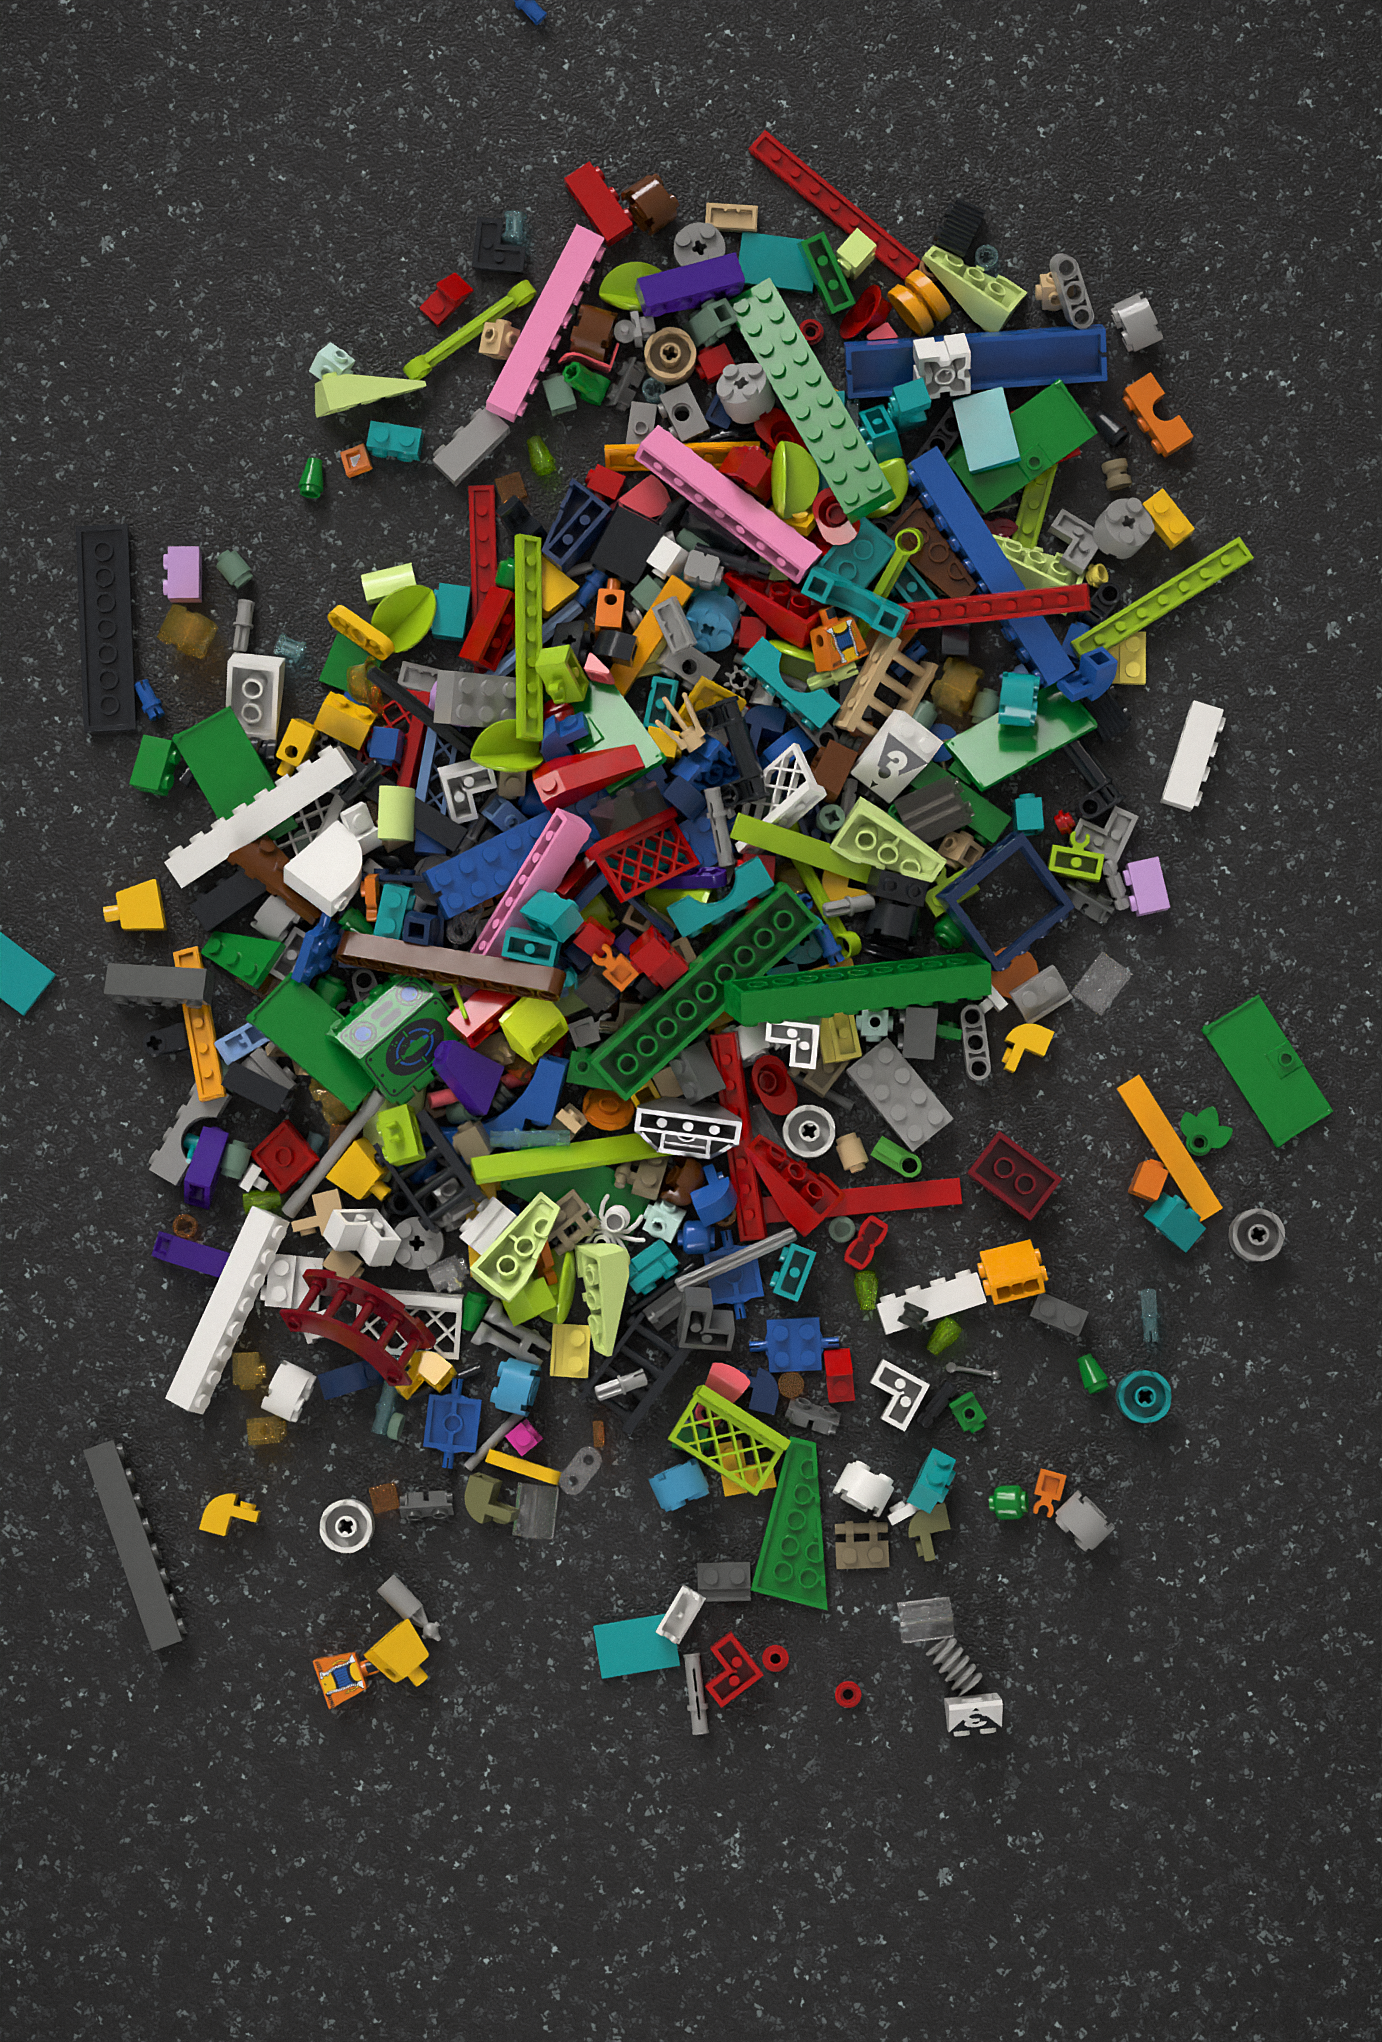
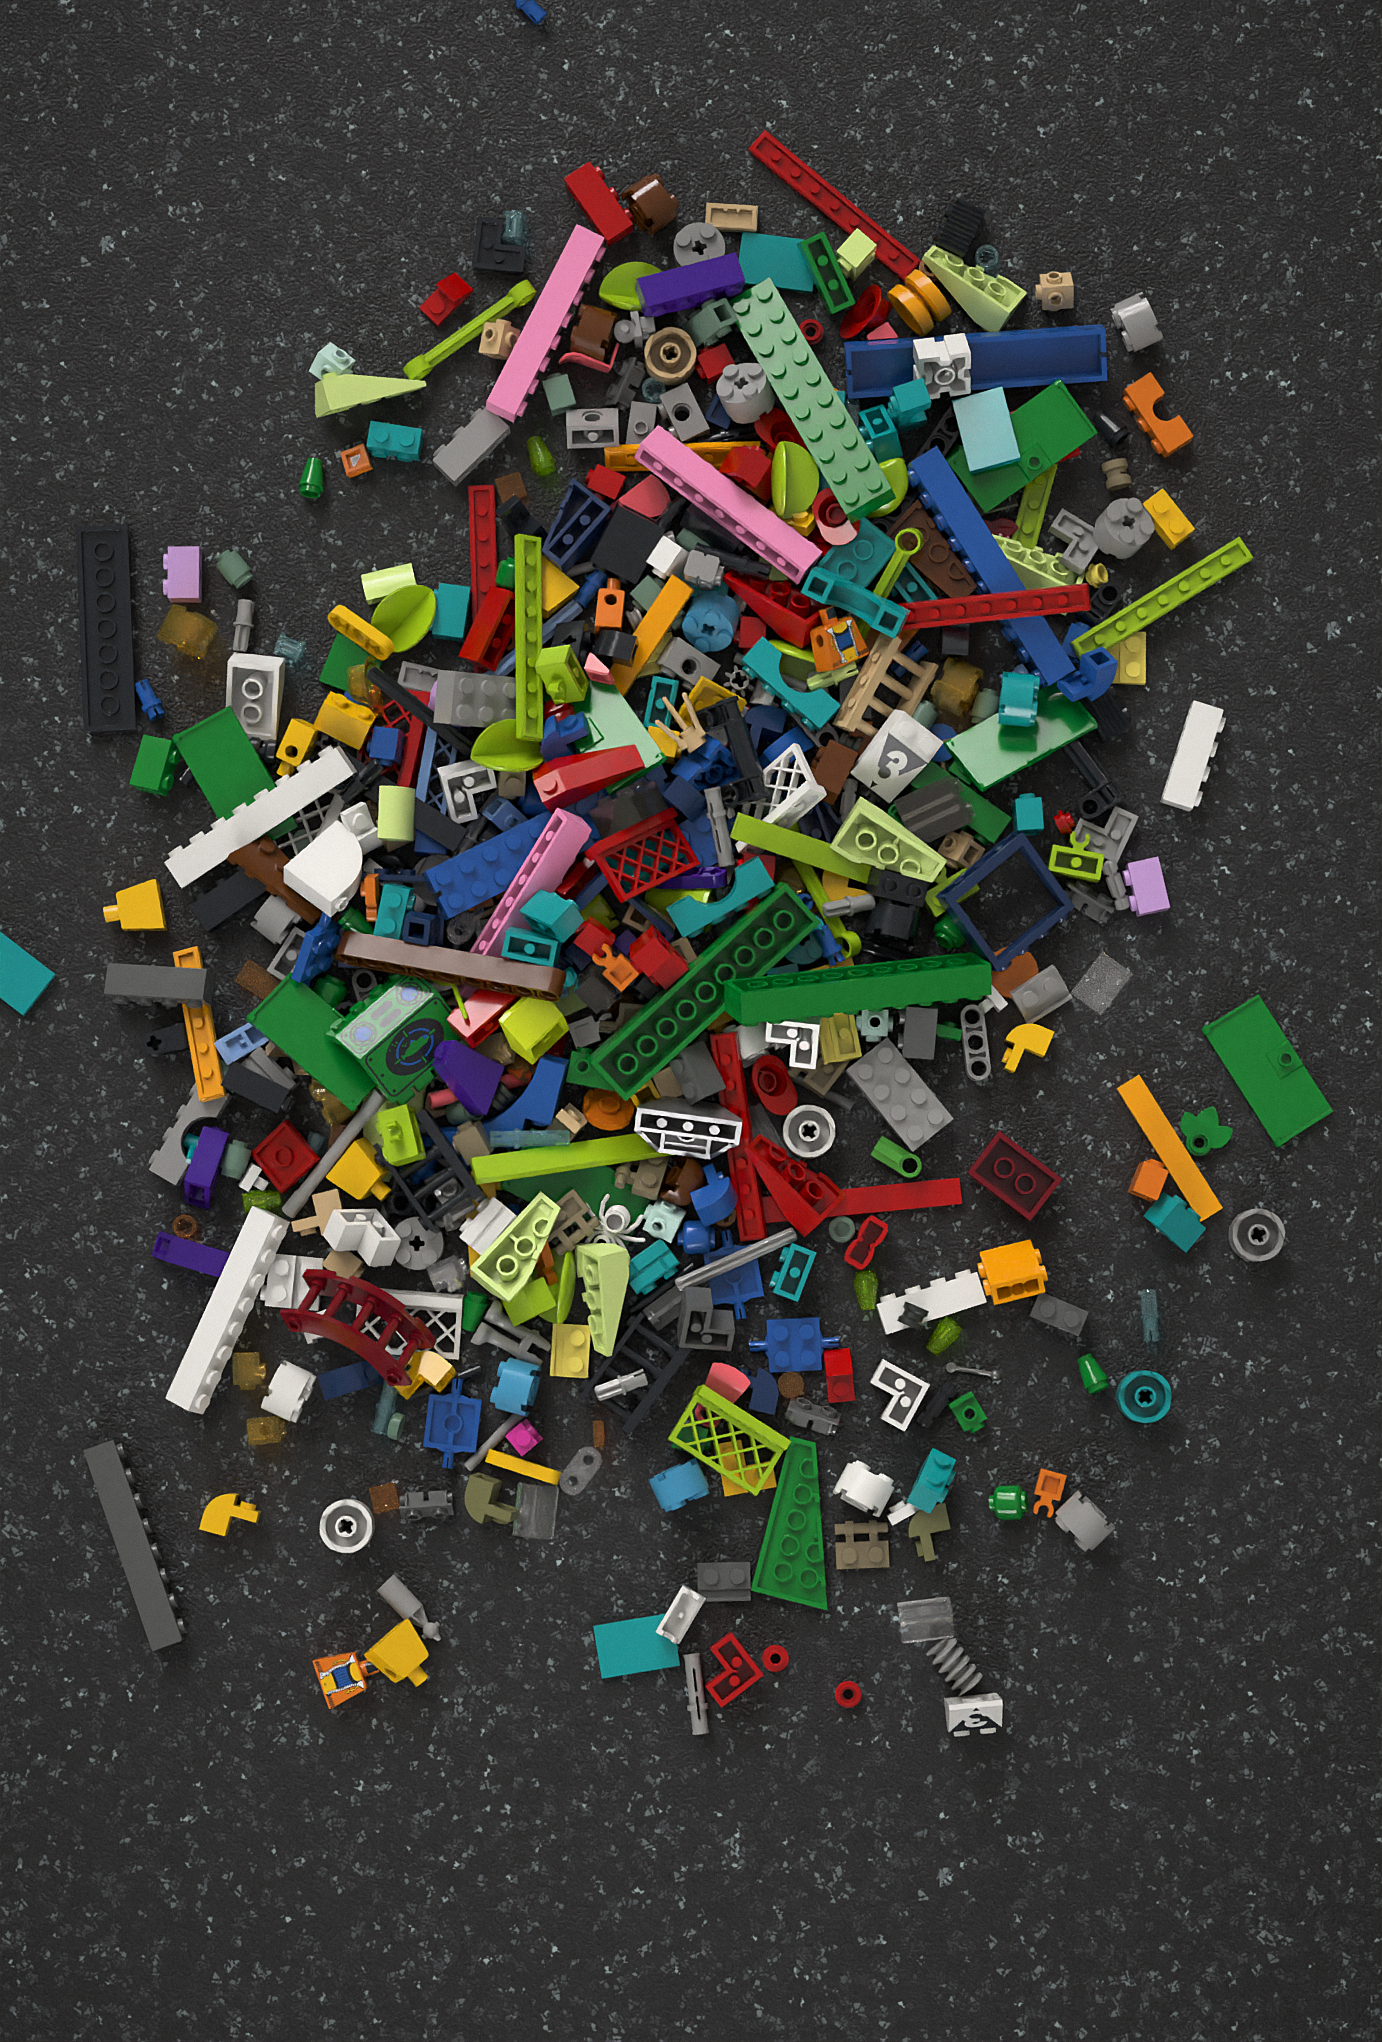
(243, 955): green wing -> none
(589, 384): green piece -> none
(592, 428): none -> light grey brick
(674, 625): light grey plate -> none
(827, 823): sand green wheel -> none
(851, 1153): tan brick -> none
(1063, 282): light grey beam -> none

